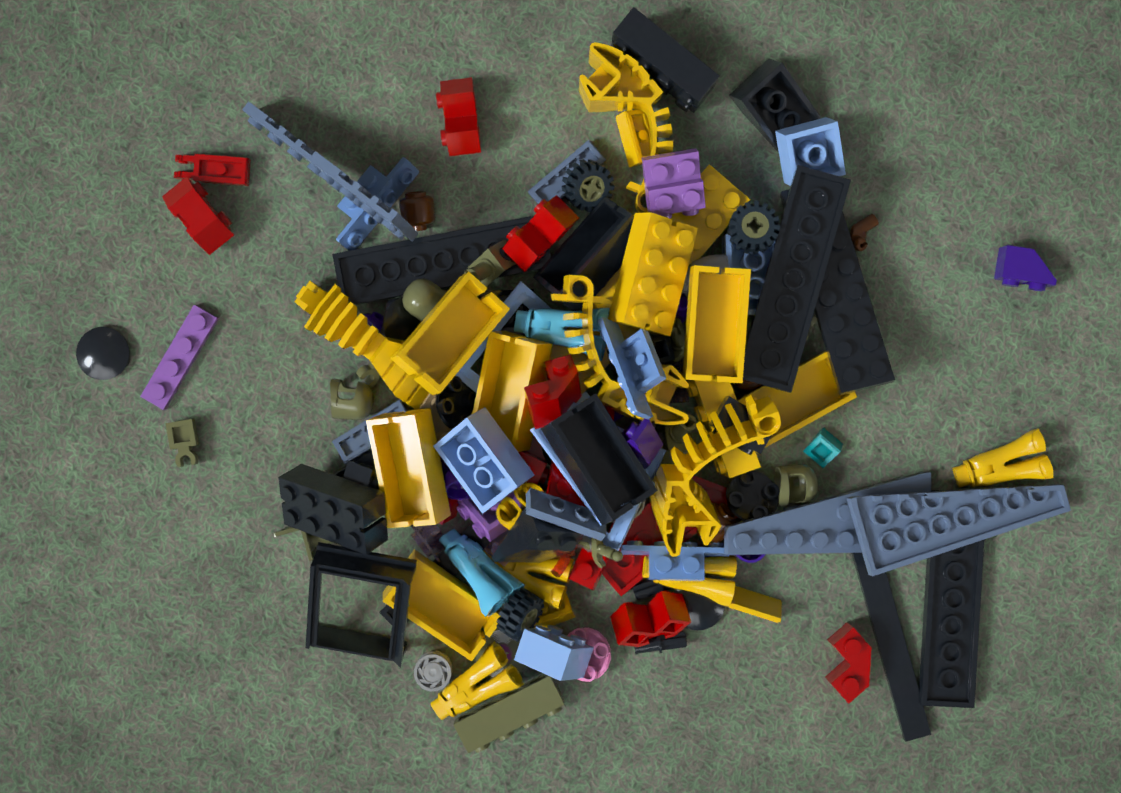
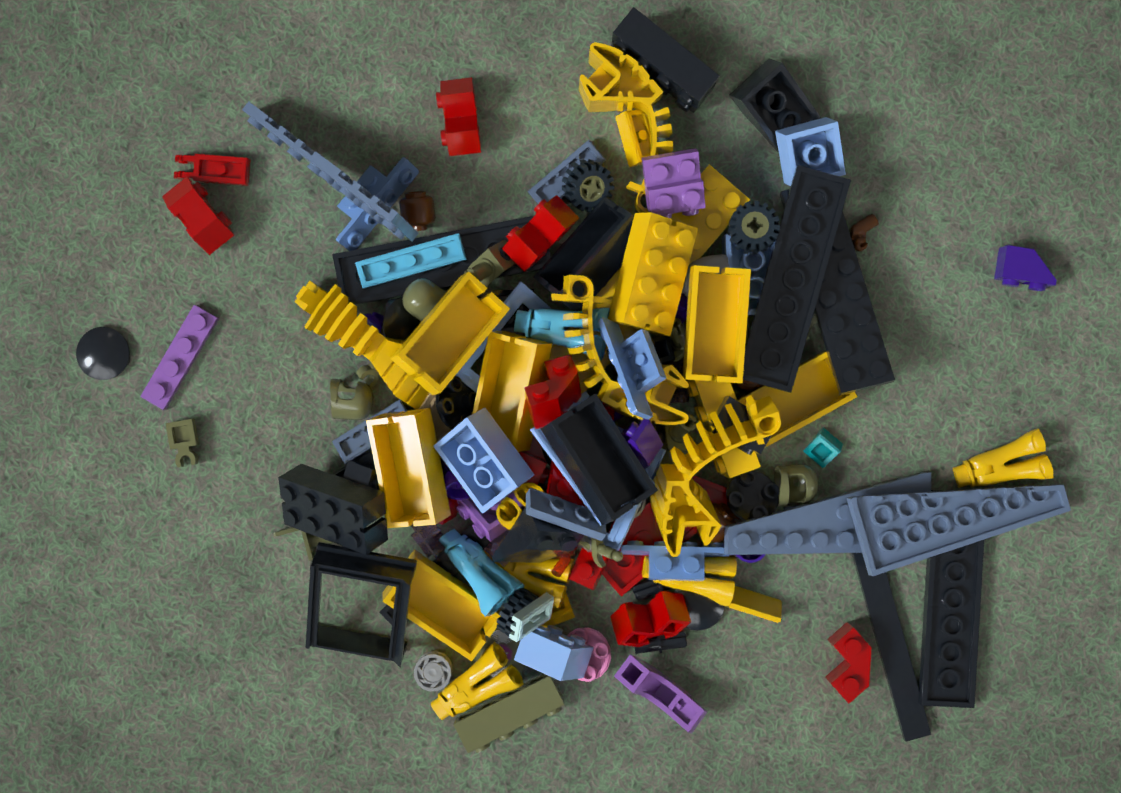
(411, 260): none -> medium azure tile
(531, 617): none -> light aqua tile
(659, 689): none -> medium lavender arch

